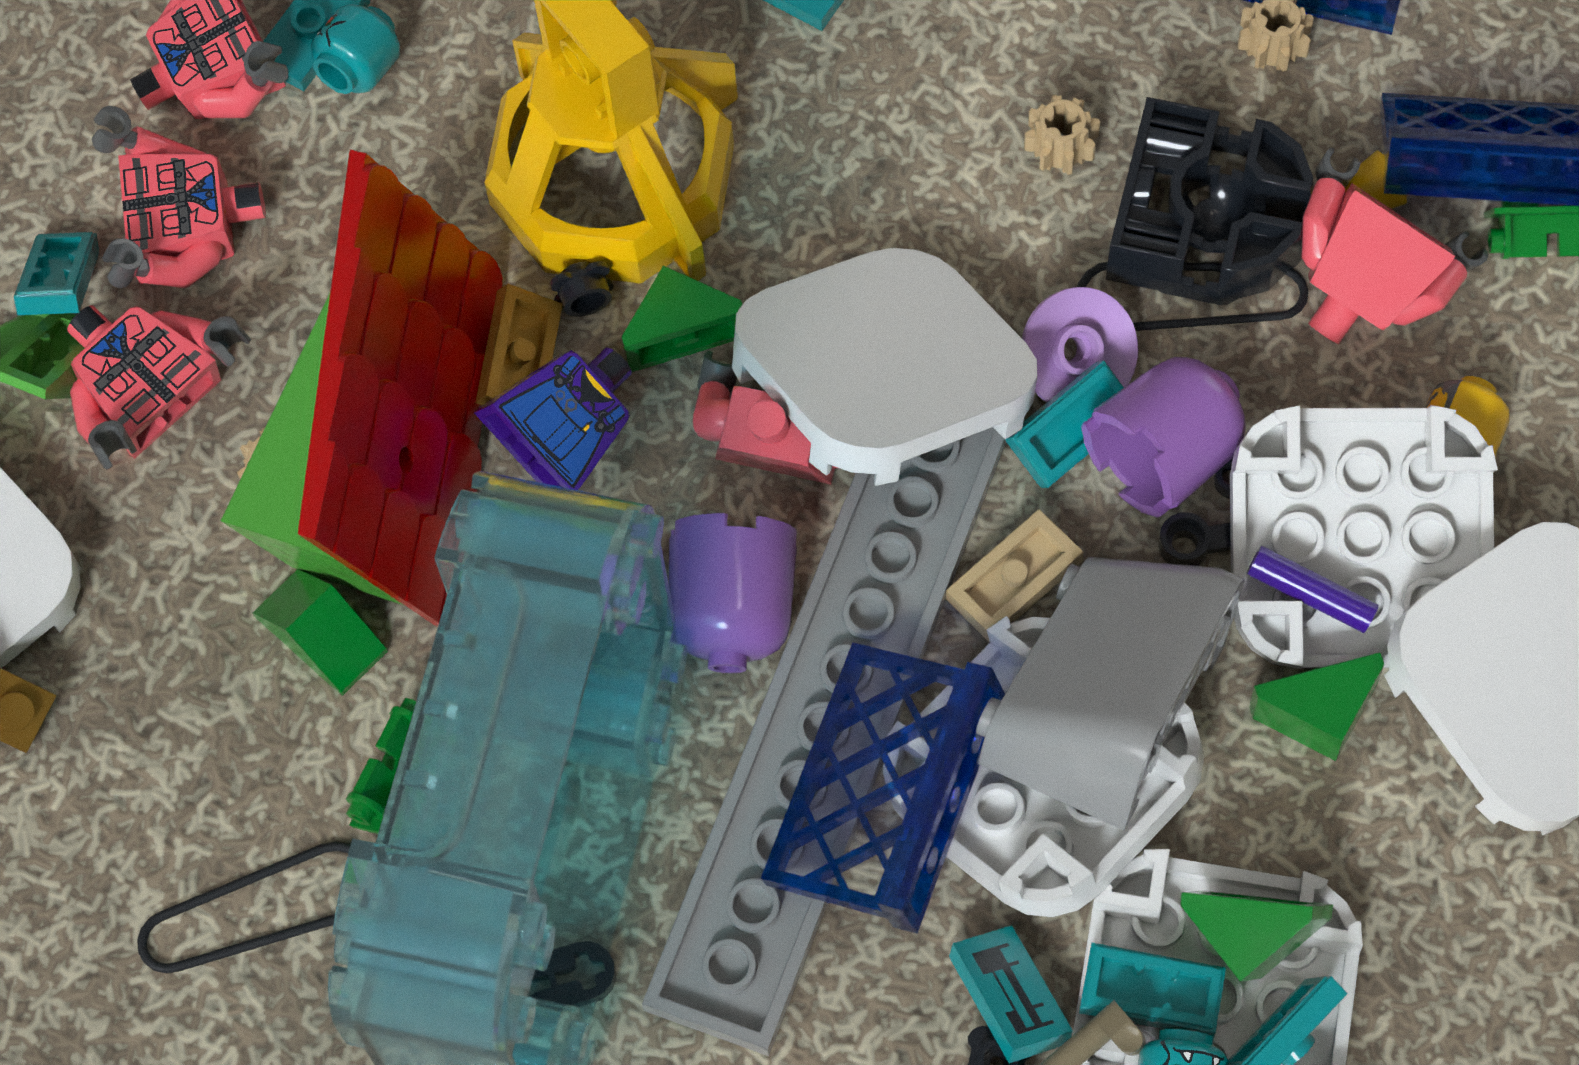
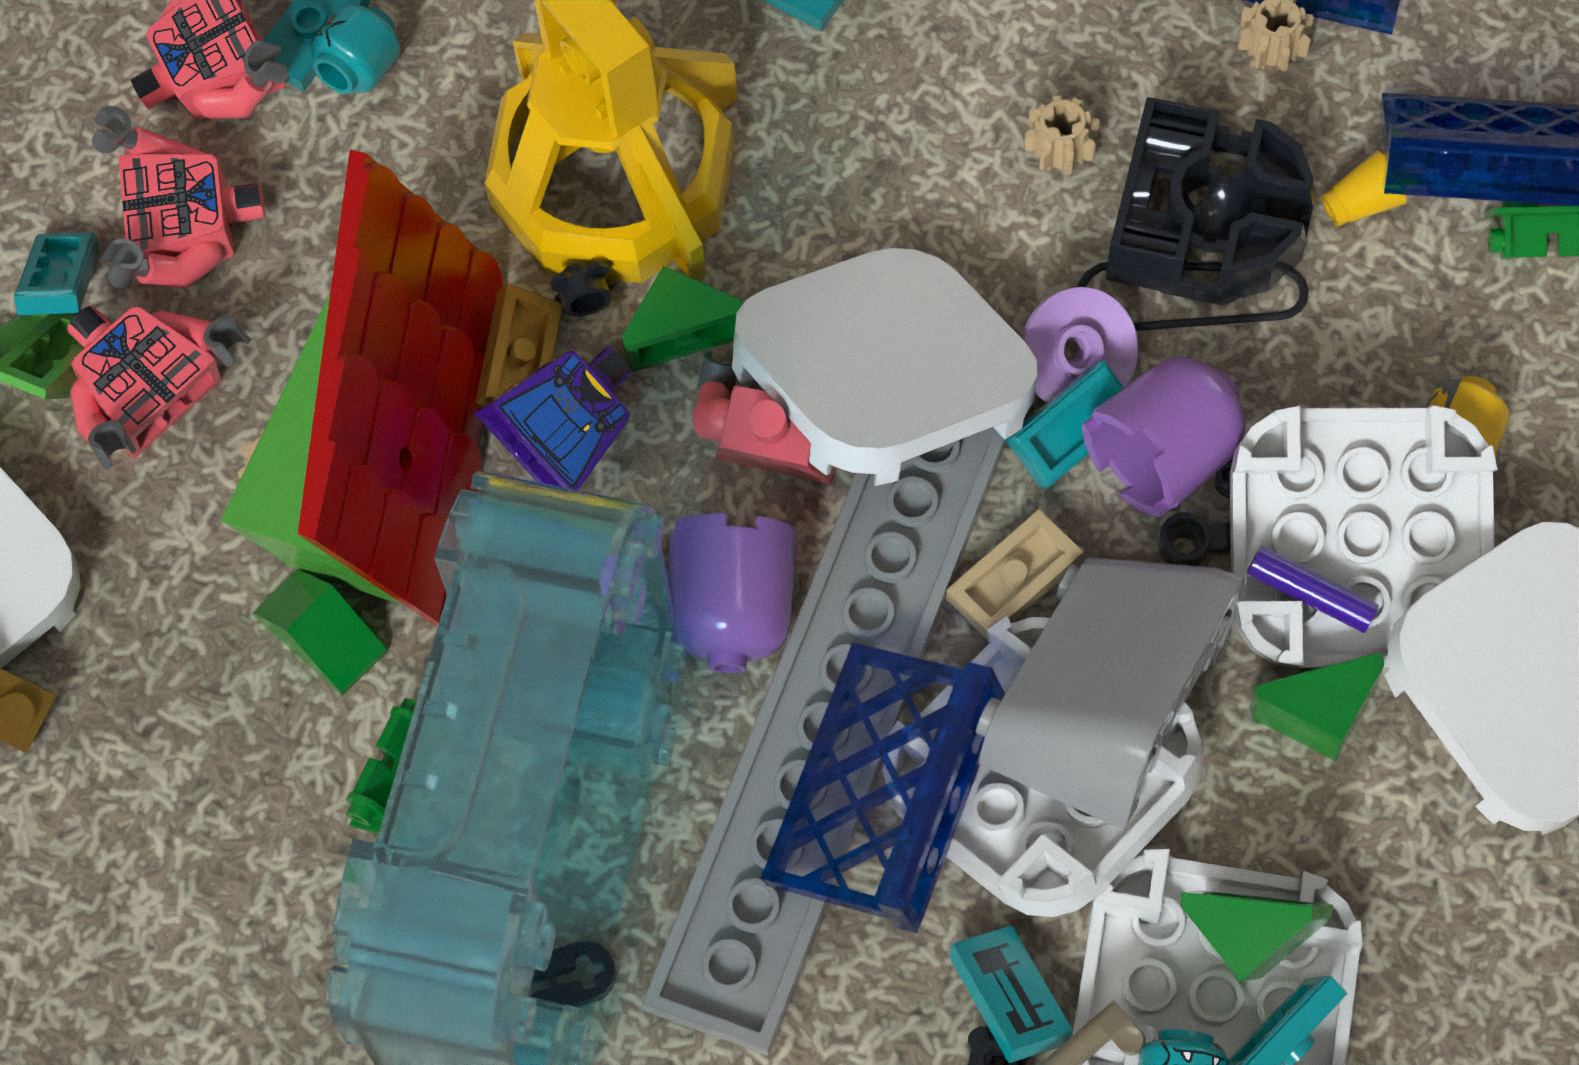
(223, 890): black piece -> none
(1153, 988): teal plate -> none
(1374, 258): coral torso -> none

